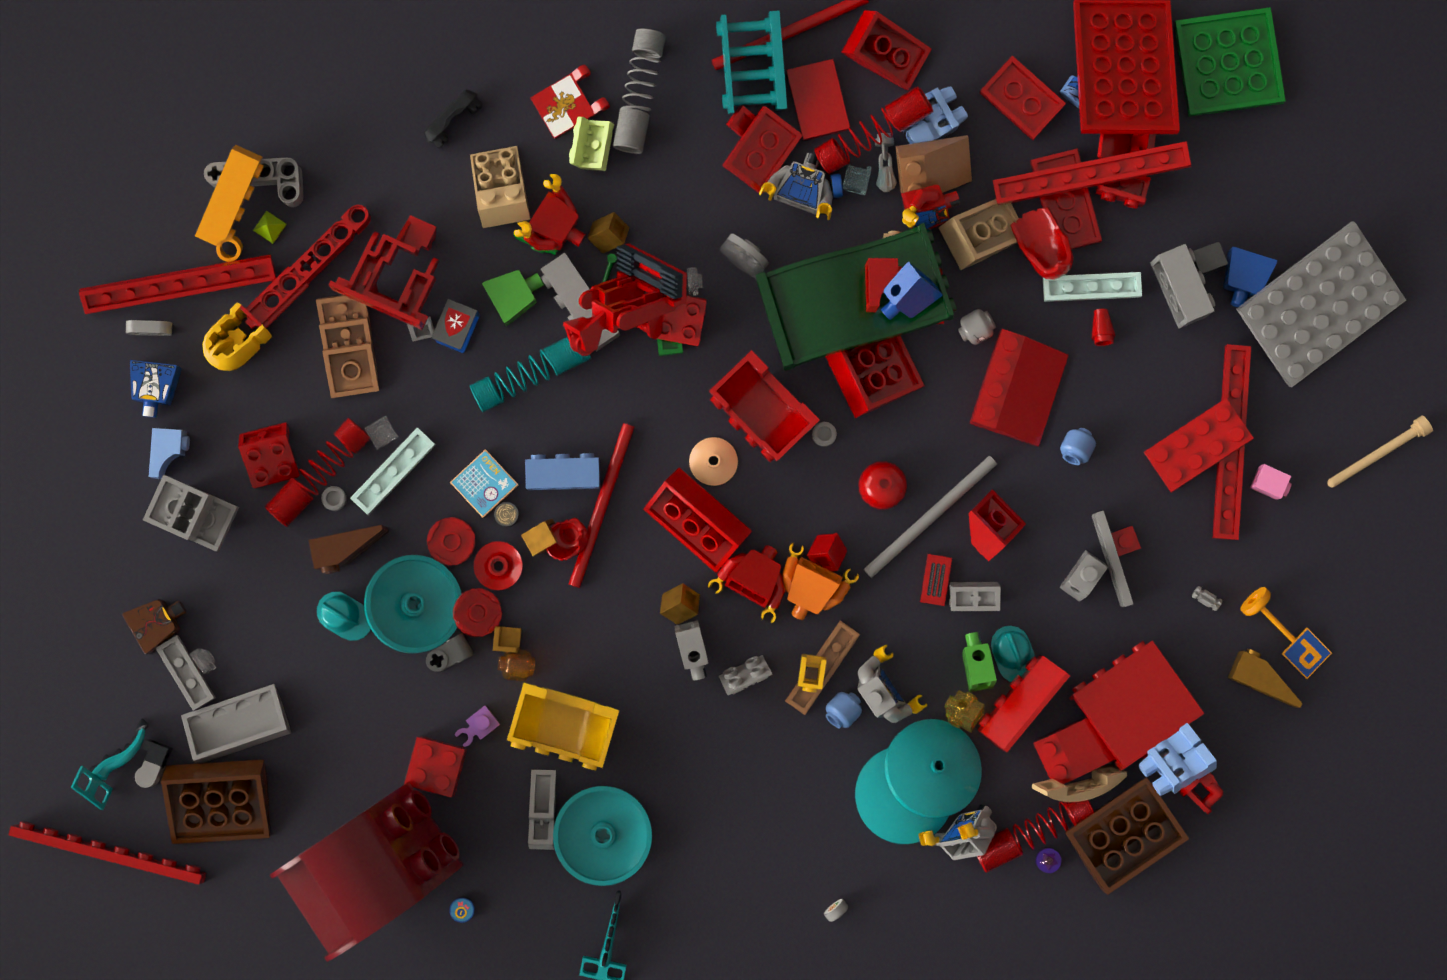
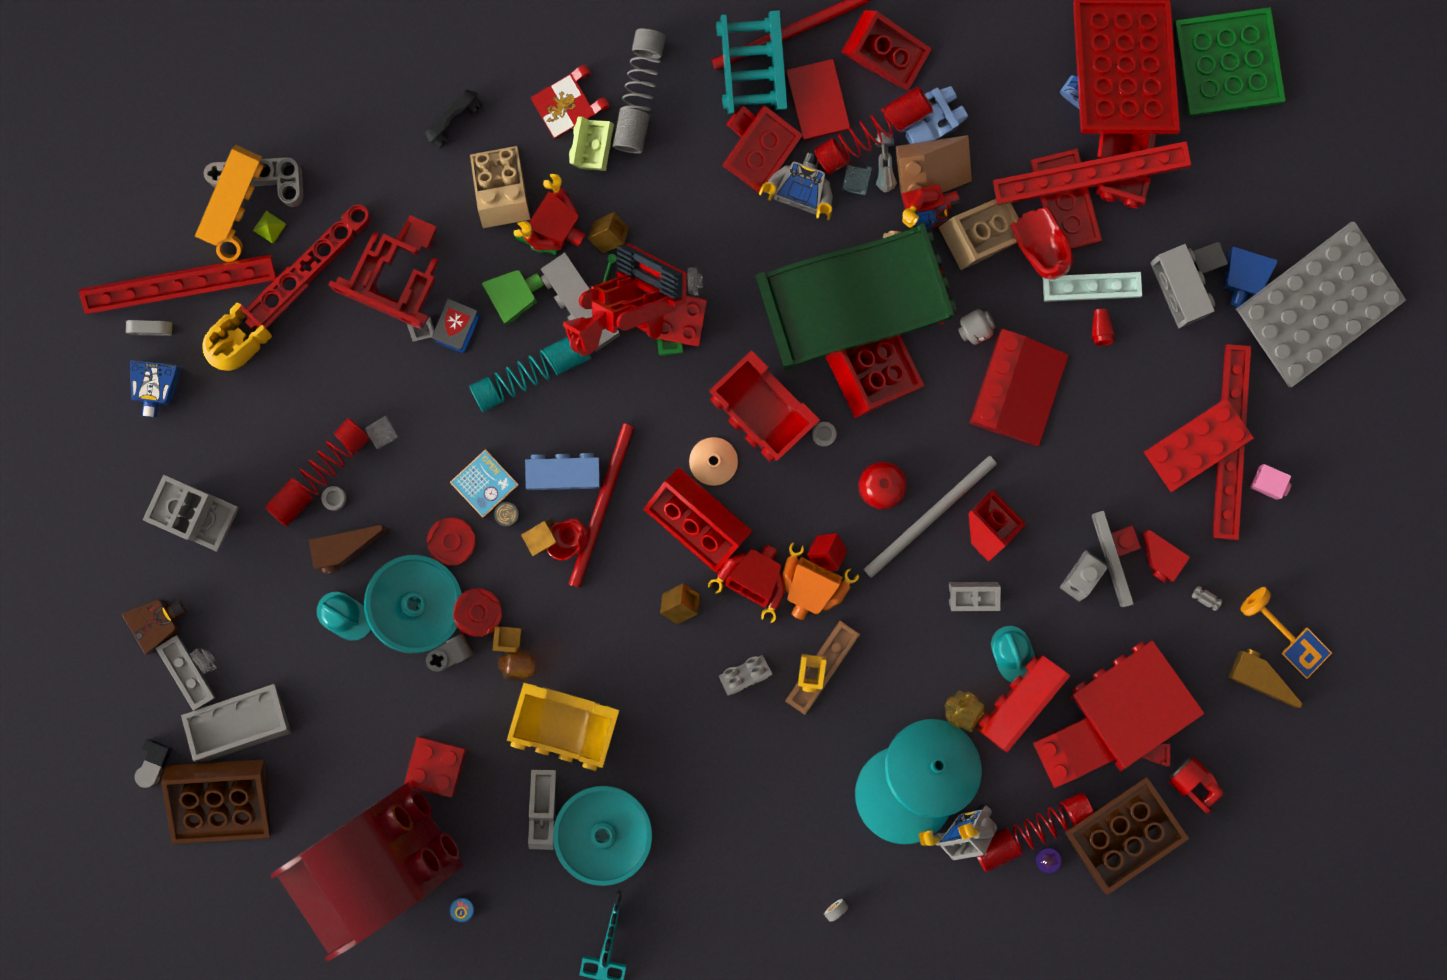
(109, 763): teal piece -> none
(118, 855): red plate -> none
(165, 447): light blue arch -> none
(268, 455): red bracket -> none
(347, 346): medium nougat slope -> none
(392, 471): light aqua plate -> none
(480, 724): medium lavender plate -> none
(485, 565): red dish -> none
(689, 640): light grey torso -> none
(744, 255): clear piece -> none
(836, 185): blue tile -> none
(843, 710): medium blue head -> none
(877, 276): red arch -> none
(881, 693): light grey torso -> none
(909, 292): blue torso -> none
(935, 580): red tile -> none
(979, 673): bright green torso -> none
(1022, 98): red plate -> none
(1078, 446): medium blue head -> none
(1102, 781): tan slope -> none
(1163, 557): none -> red slope
(1176, 756): light blue hips -> none
(1420, 428): tan piece -> none

